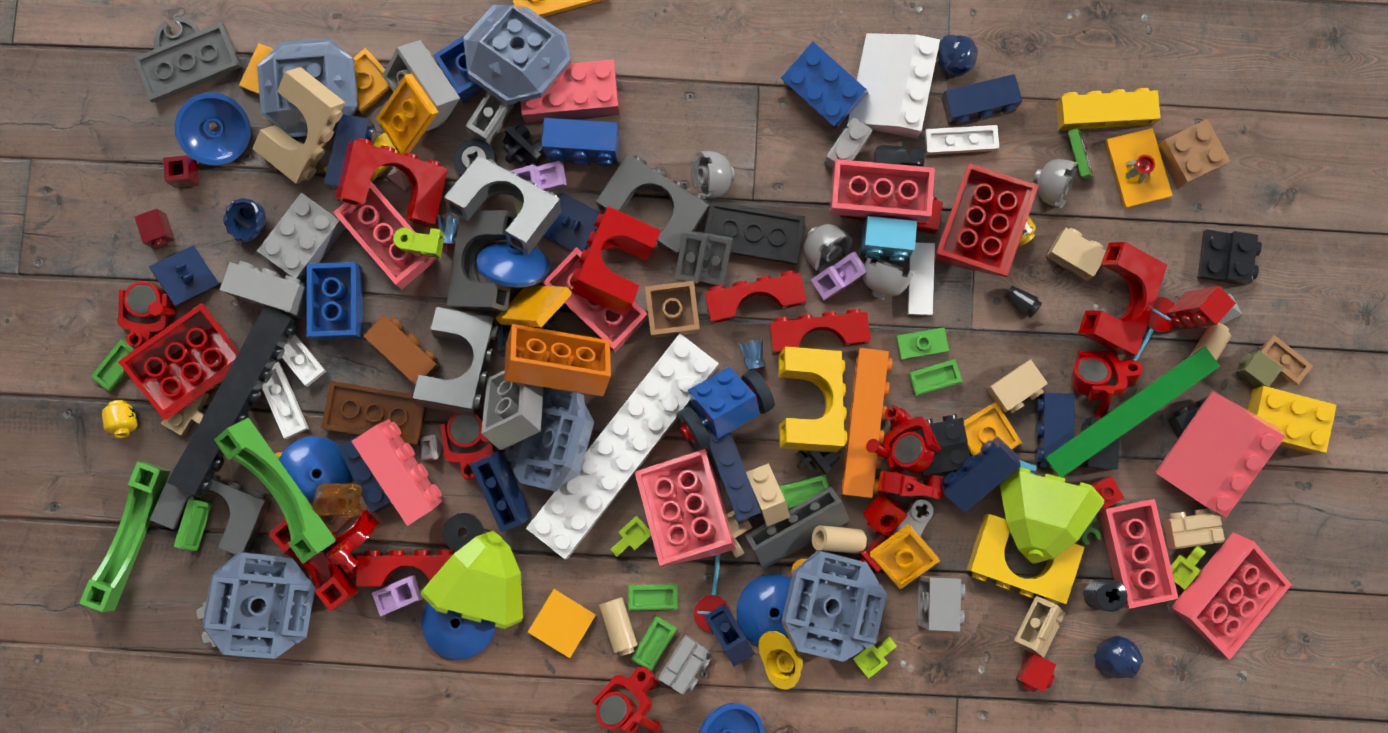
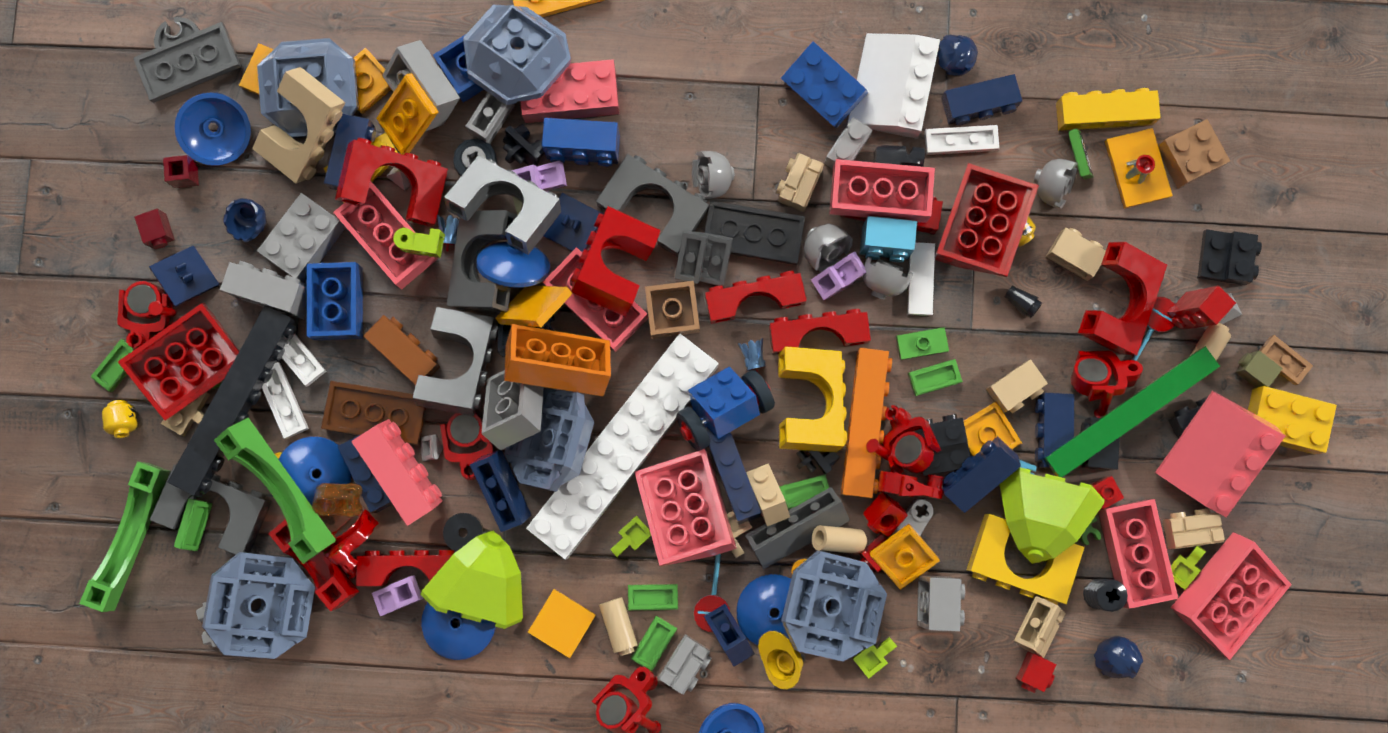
(800, 182): none -> tan brick

